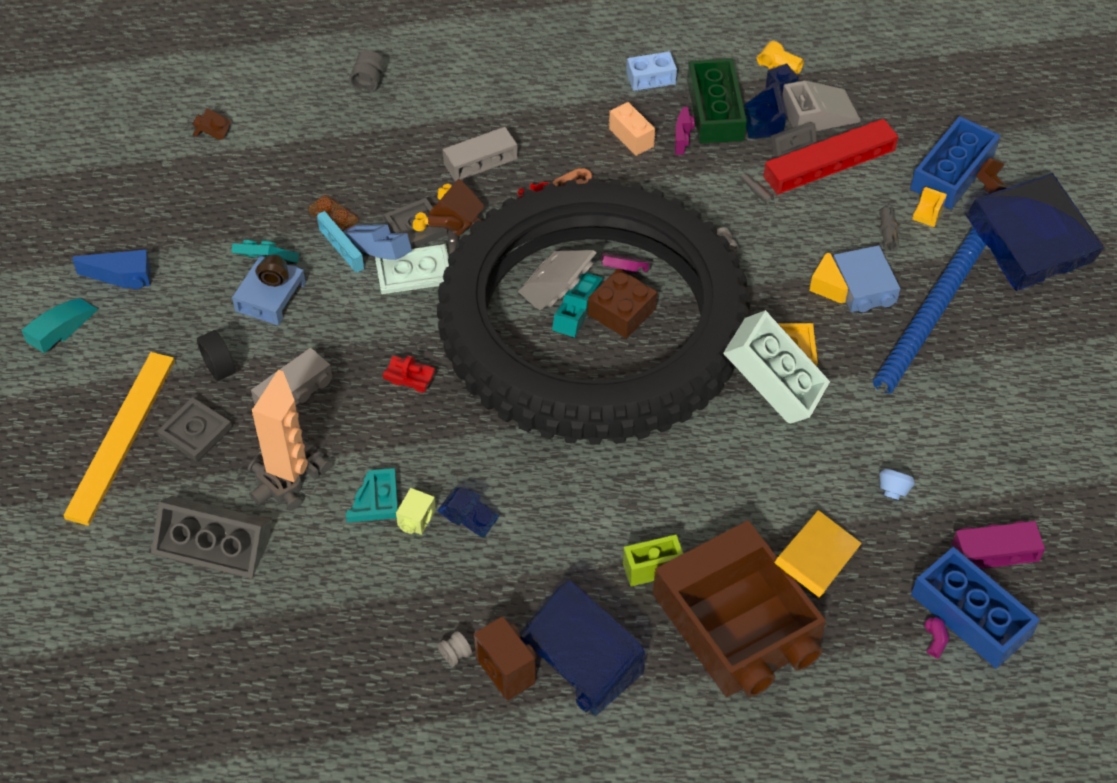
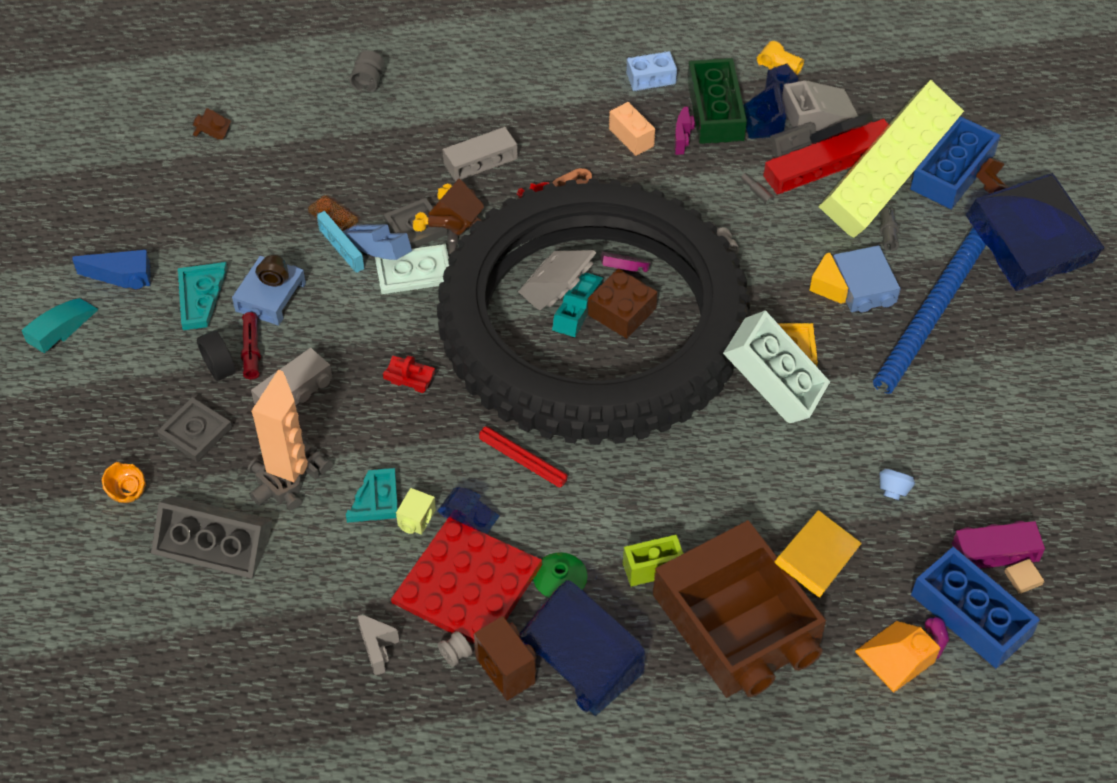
(119, 439): yellow tile -> none
(126, 477): none -> light orange hair
(199, 293): none -> teal wing
(250, 366): none -> dark red pin
(251, 249): teal wing -> none
(376, 637): none -> light grey slope
(466, 580): none -> red plate
(523, 456): none -> red axle
(548, 580): none -> green dish
(841, 128): none -> black tile
(891, 159): none -> yellowish green brick
(899, 654): none -> light orange slope
(930, 207): yellow panel -> none
(1024, 576): none -> tan tile

